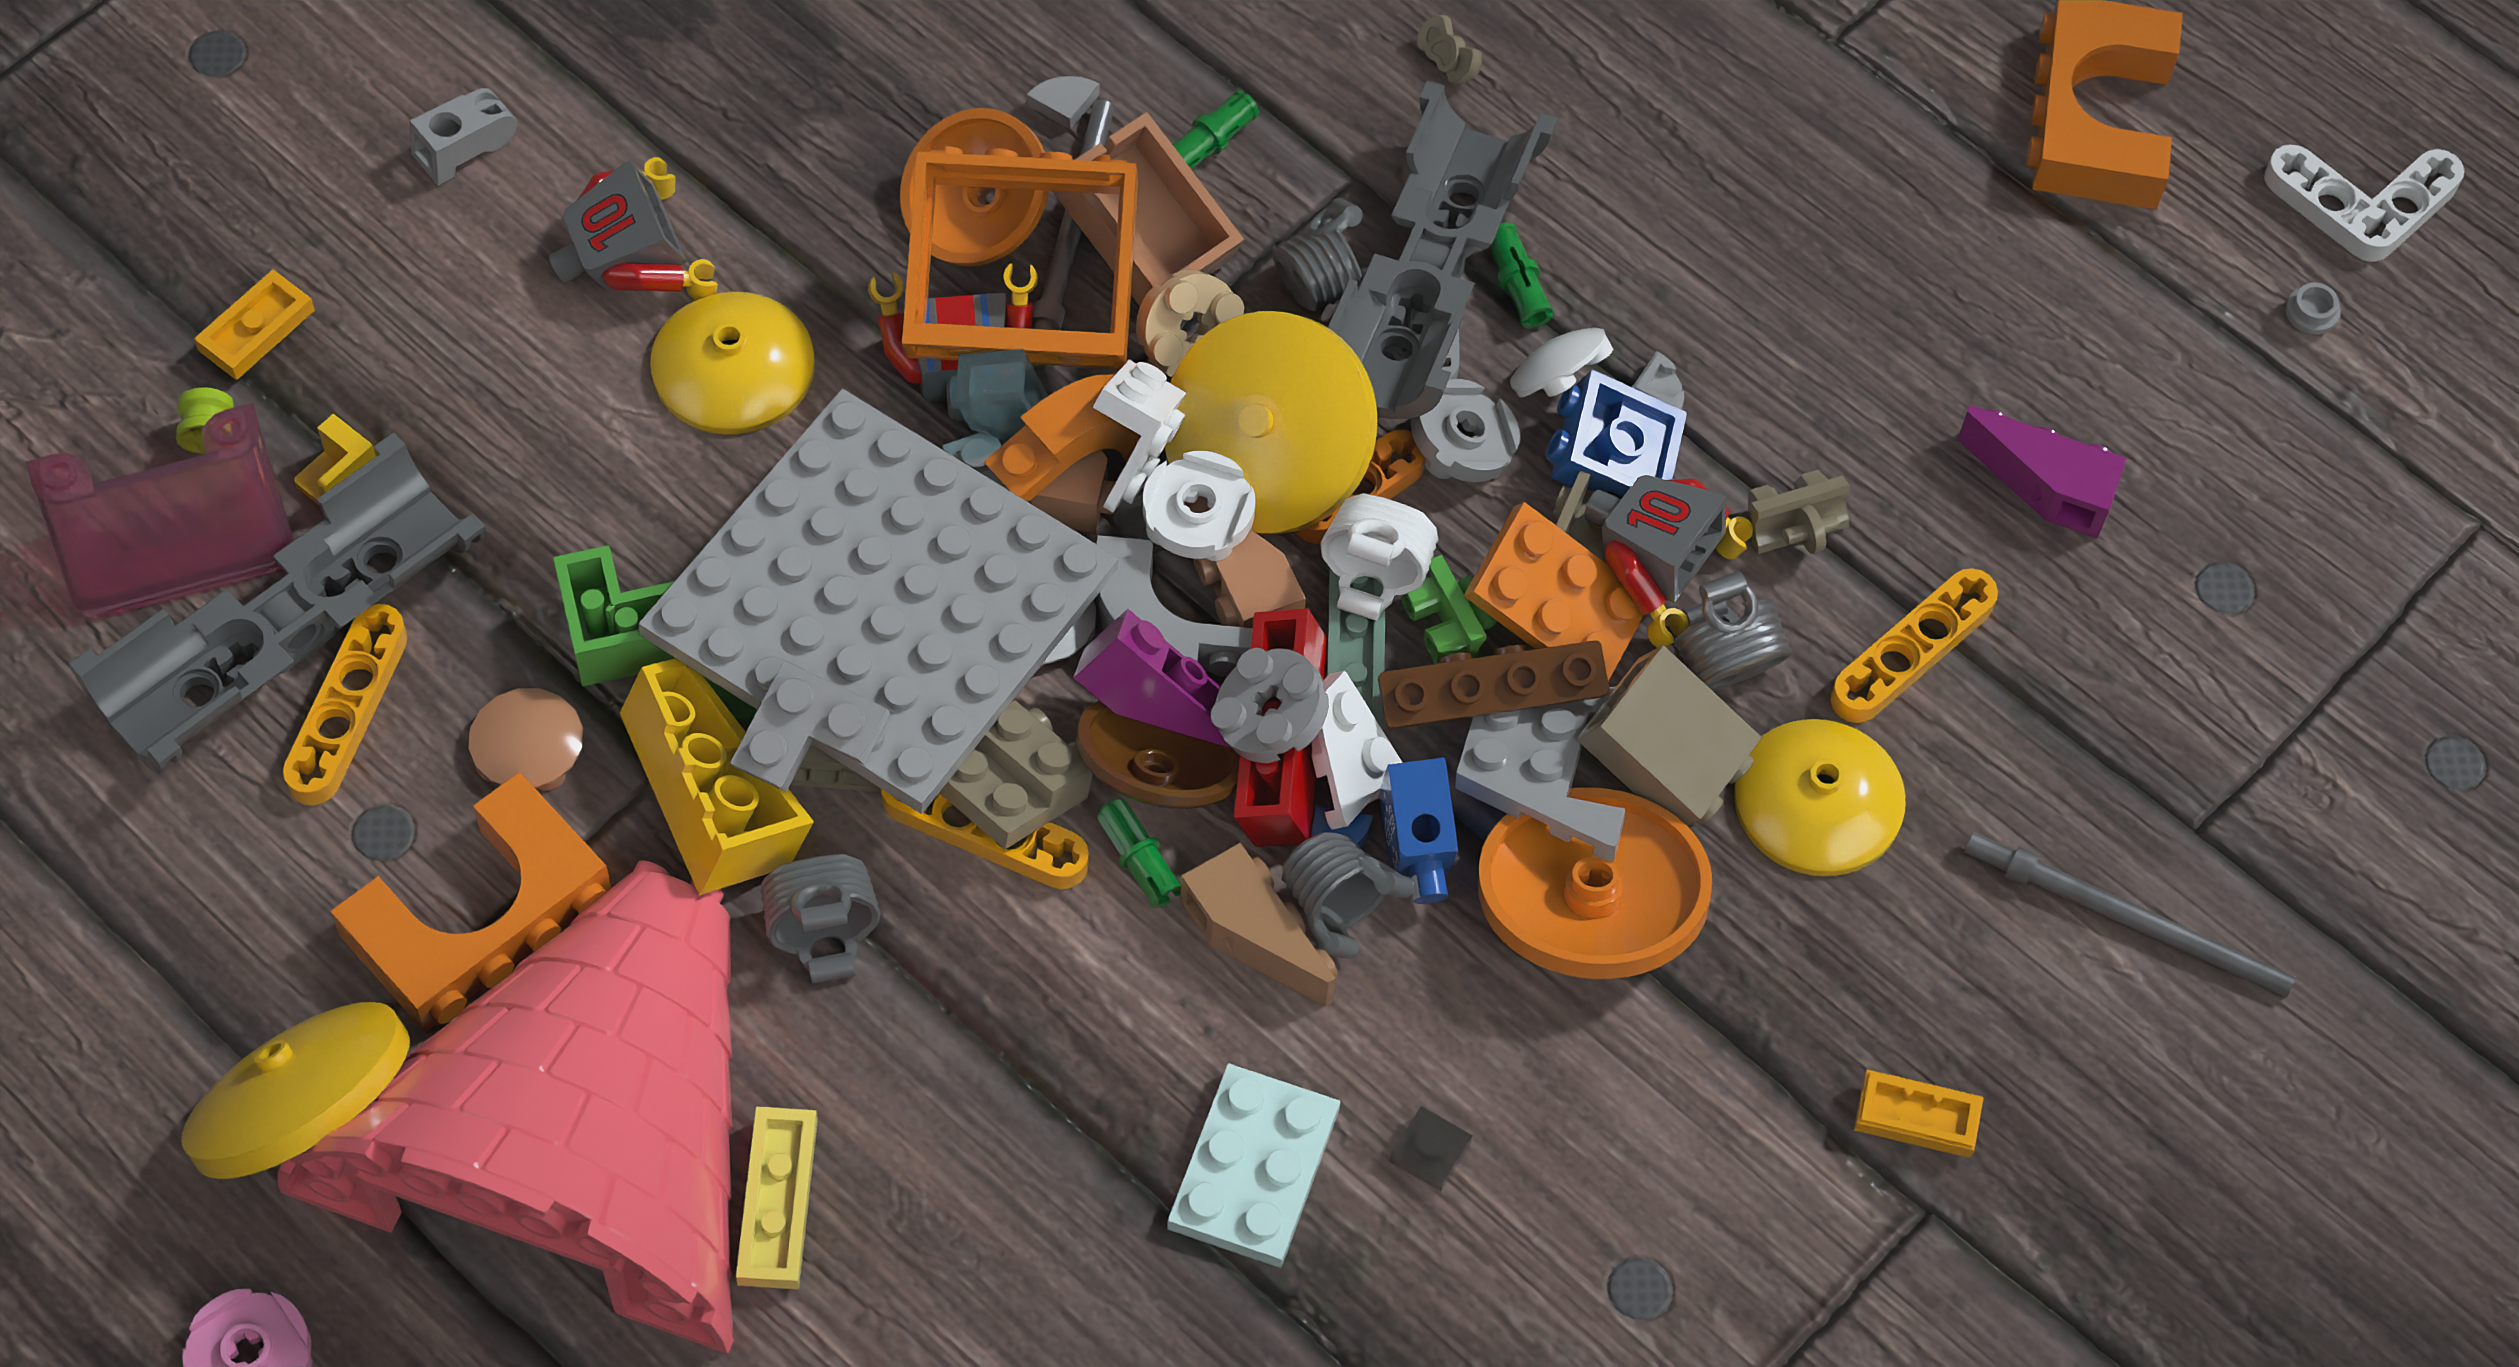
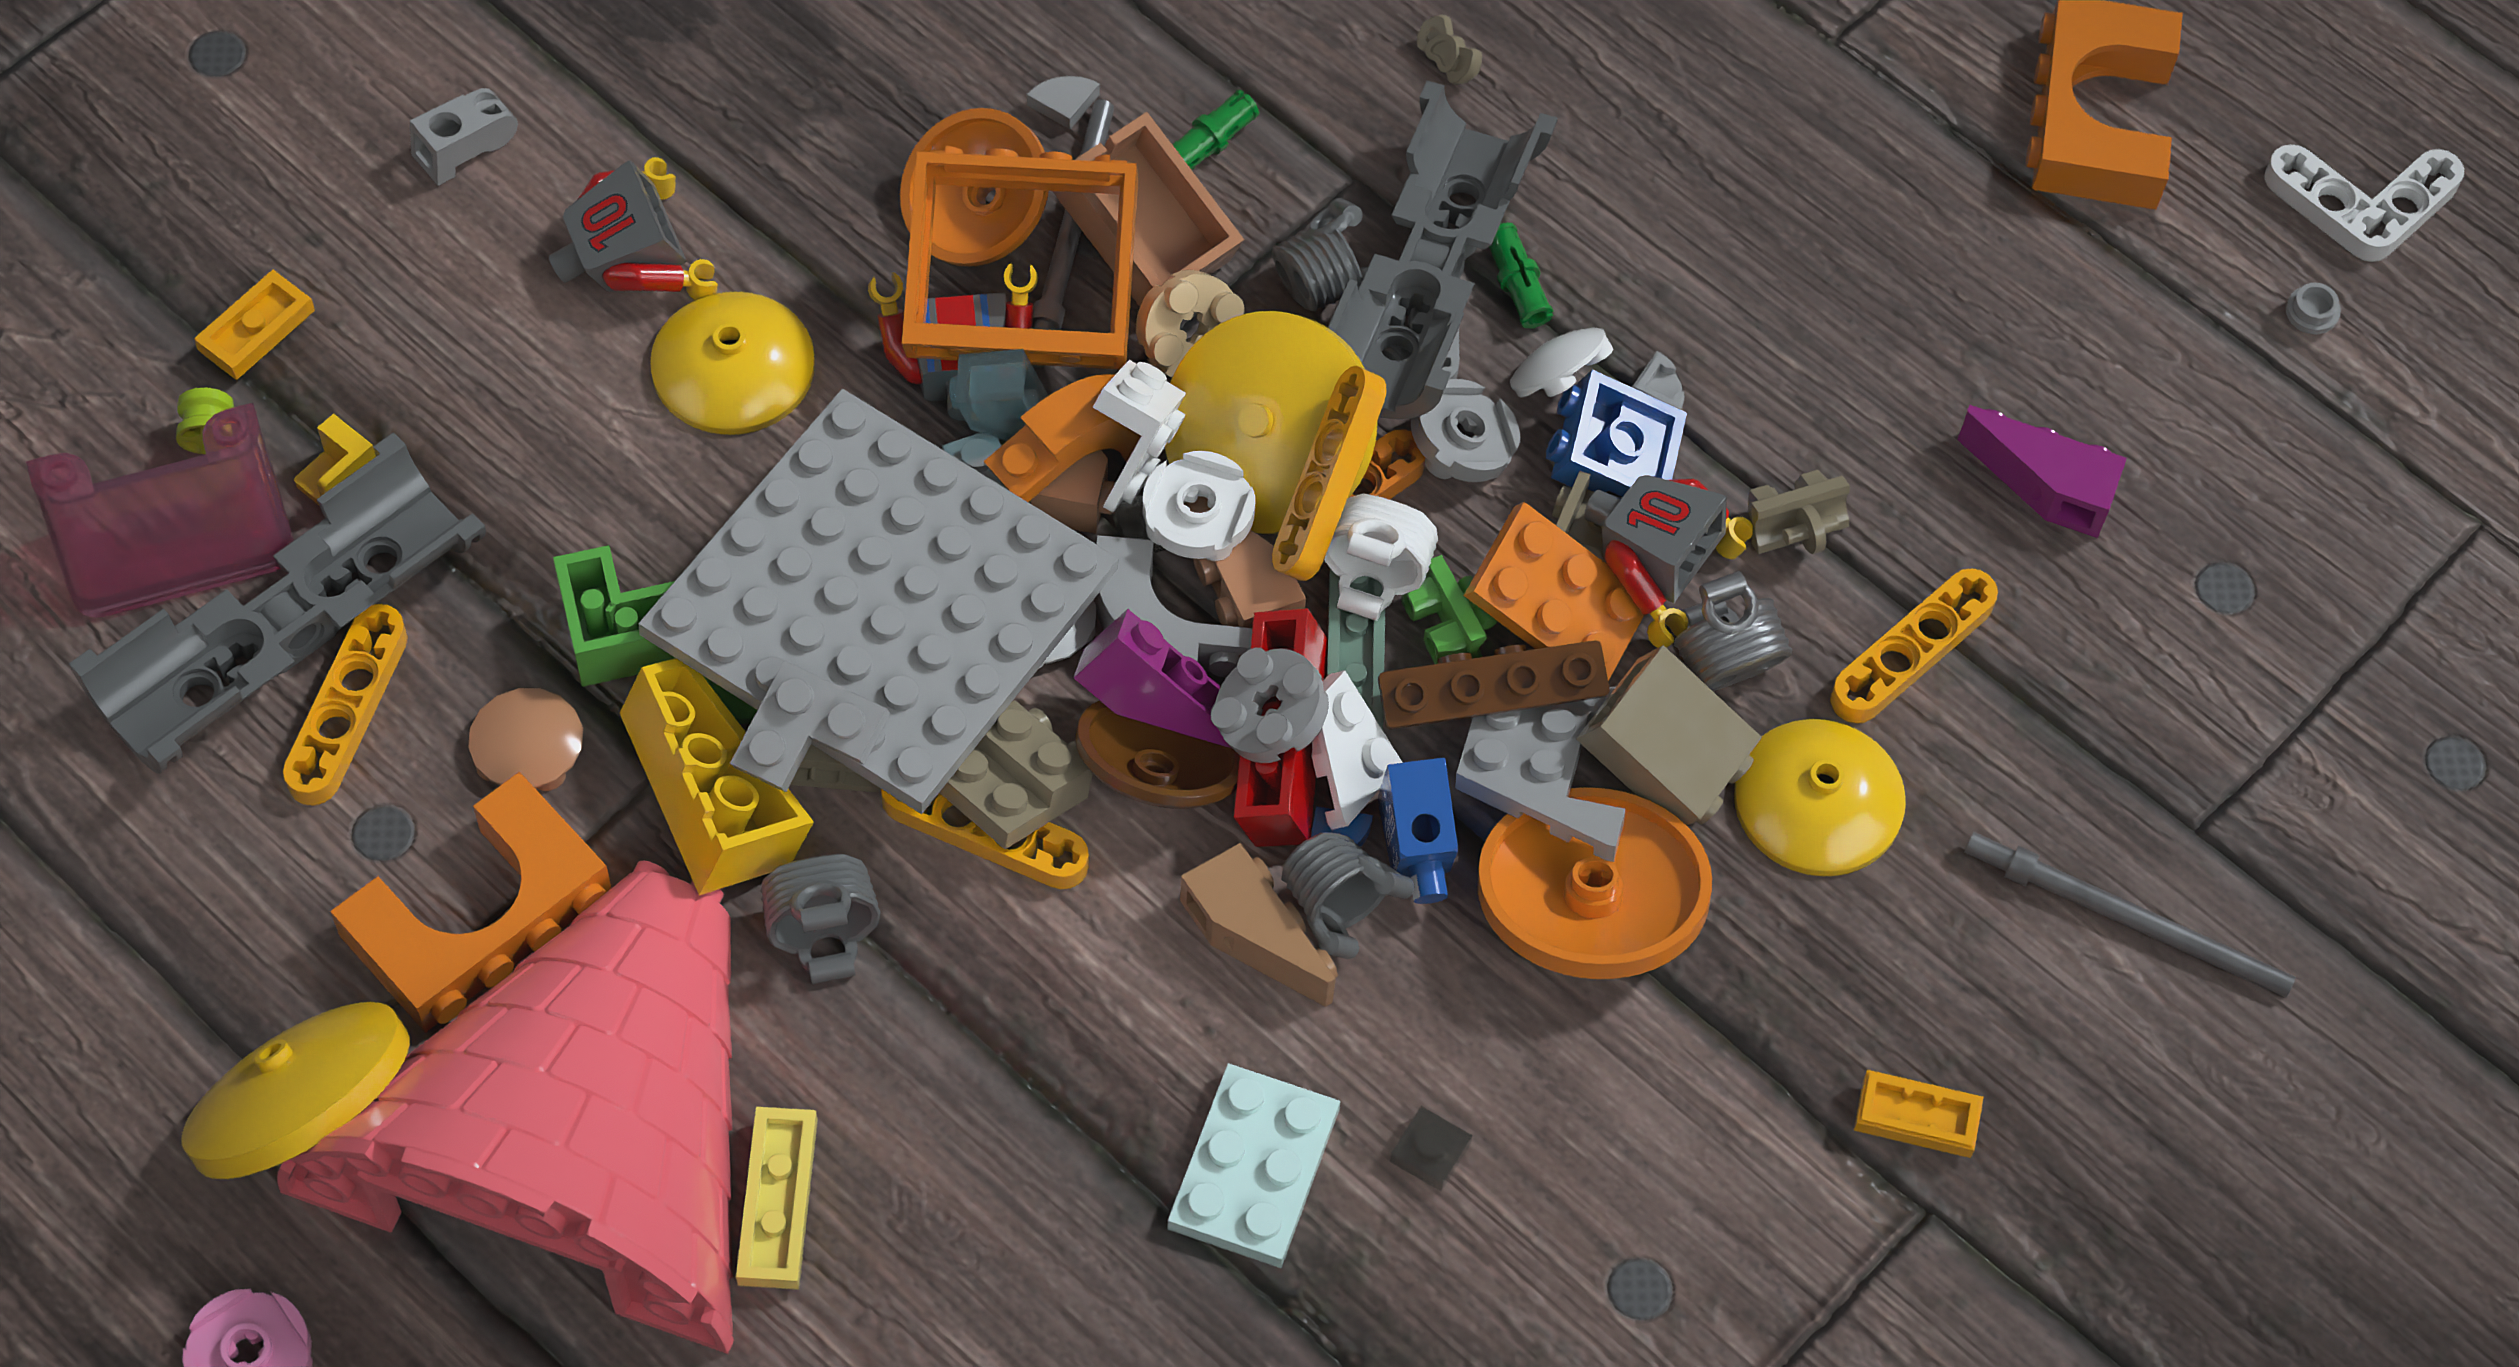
(1139, 852): green axle -> none
(1310, 525): none -> light orange beam

